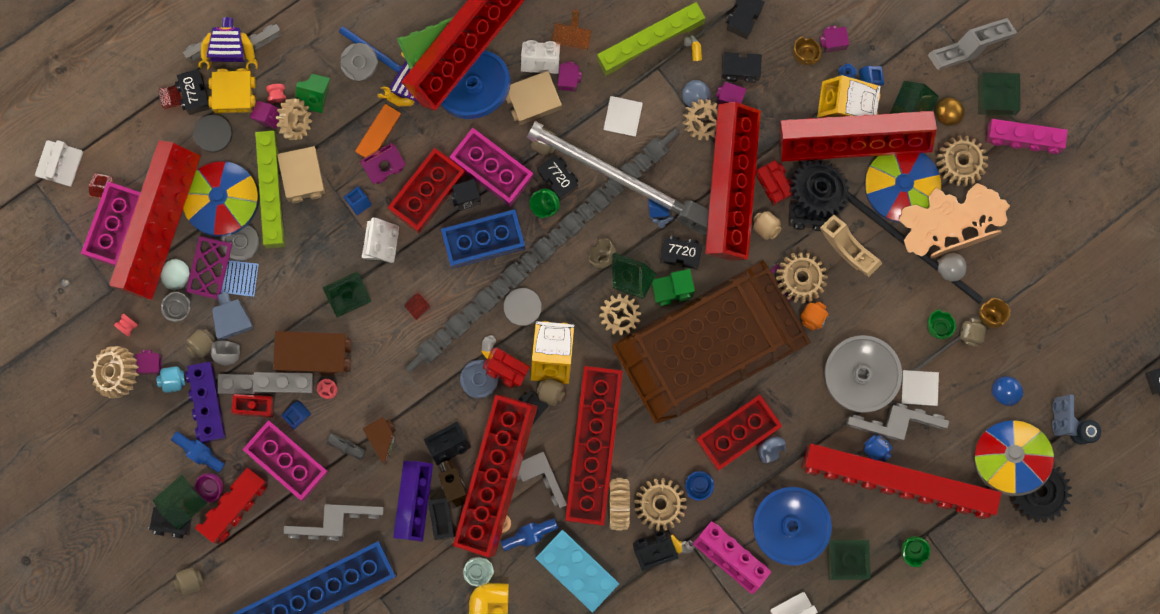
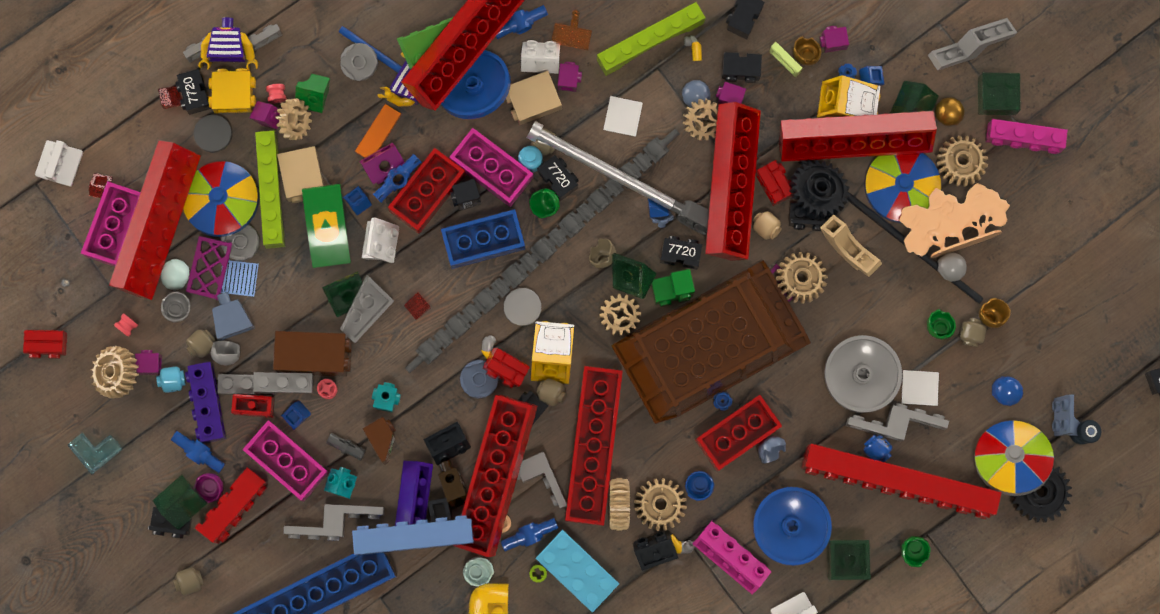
(44, 343): none -> red brick
(94, 456): none -> clear light blue brick
(326, 225): none -> green slope
(340, 482): none -> teal brick
(365, 309): none -> light grey wing
(386, 404): none -> teal brick
(389, 185): none -> blue pin
(412, 536): none -> medium blue brick
(522, 21): none -> blue pin
(530, 158): none -> medium azure head
(541, 568): none -> lime bush
(727, 401): none -> blue plate
(785, 59): none -> yellowish green tile
(814, 316): orange head -> none

